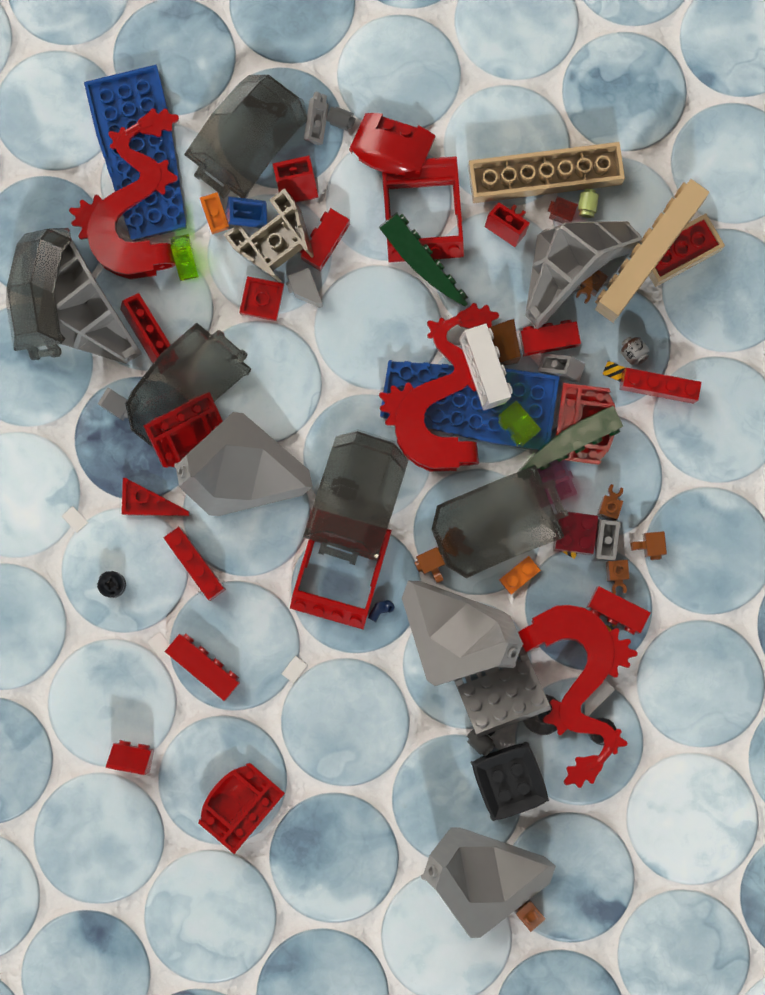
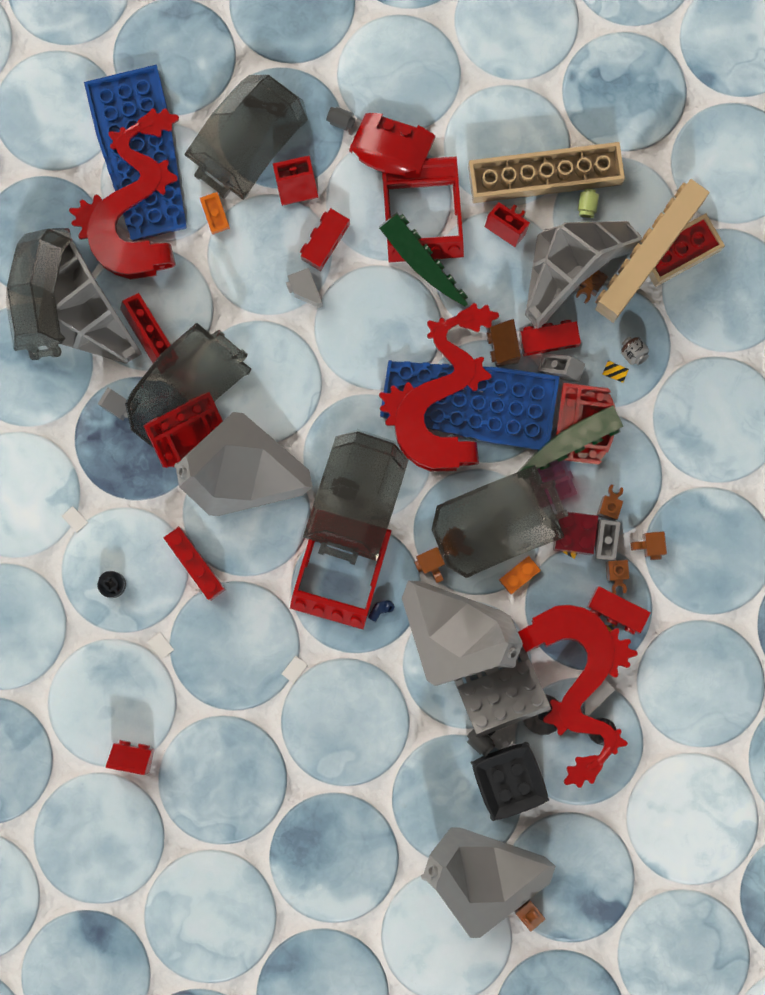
(141, 501): red wing -> none
(184, 257): clear neon green slope -> none
(202, 667): red brick -> none
(238, 805): red slope -> none
(246, 212): blue tile -> none
(262, 298): red tile -> none
(276, 240): dark tan wedge -> none
(316, 119): light grey hinge -> none
(485, 366): white brick -> none
(518, 423): clear neon green brick -> none
(562, 210): clear red brick -> none
(660, 385): red brick -> none

